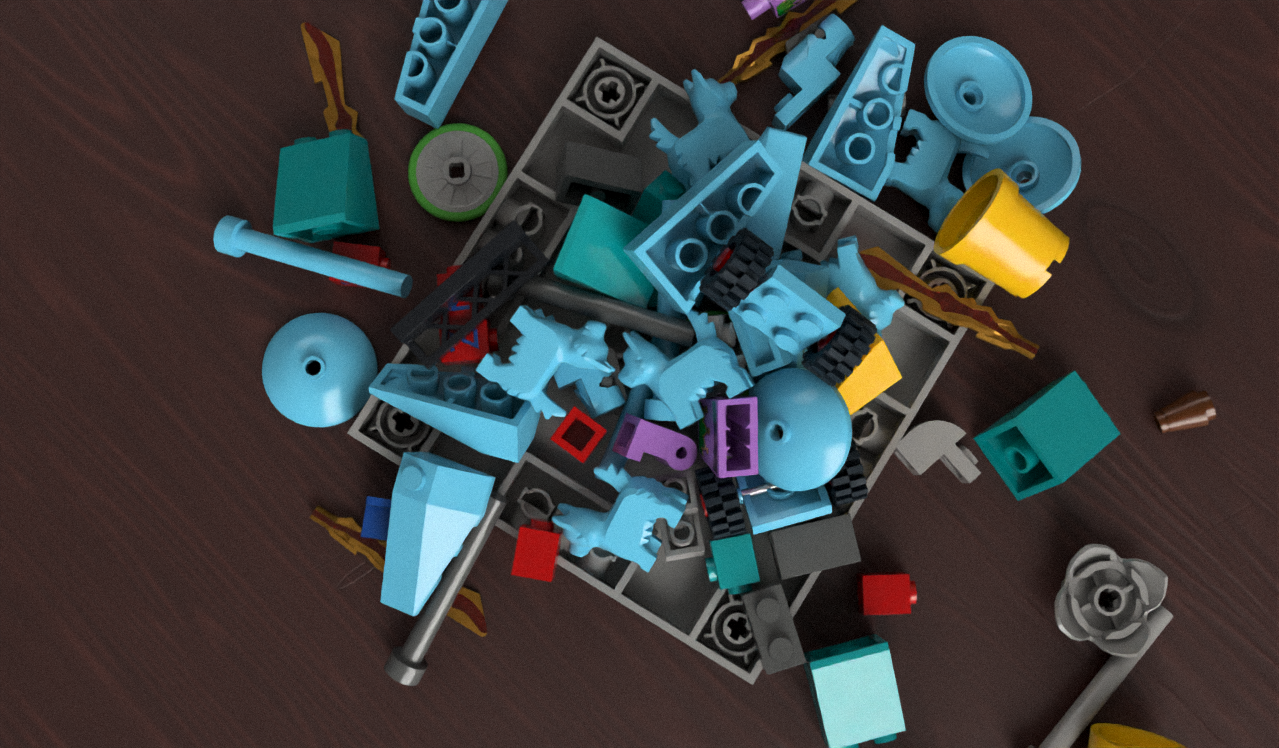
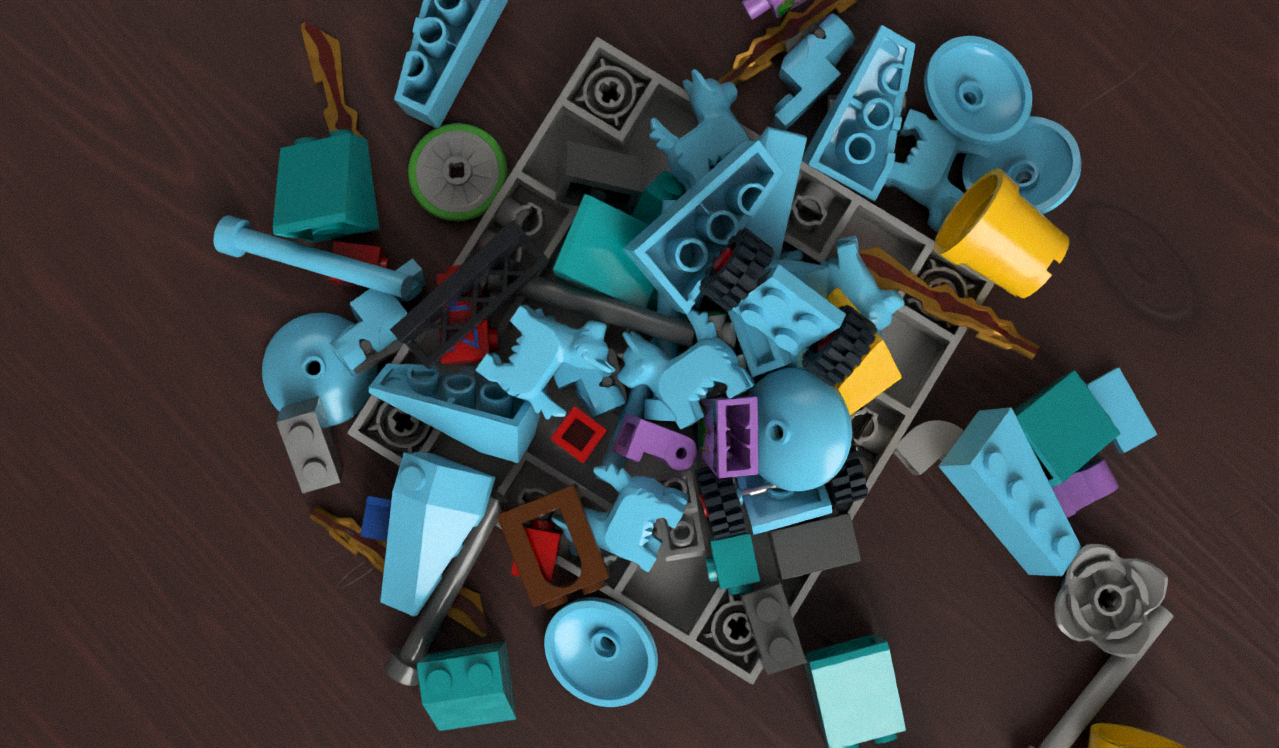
(310, 444): none -> brick
(370, 339): none -> medium azure plate
(467, 686): none -> teal slope
(589, 663): none -> medium azure dish
(593, 565): none -> reddish brown panel
(885, 593): red brick -> none
(1011, 493): none -> medium azure wedge
(1085, 487): none -> medium lavender leg
(1124, 409): none -> medium azure tile
(1186, 412): reddish brown cone -> none

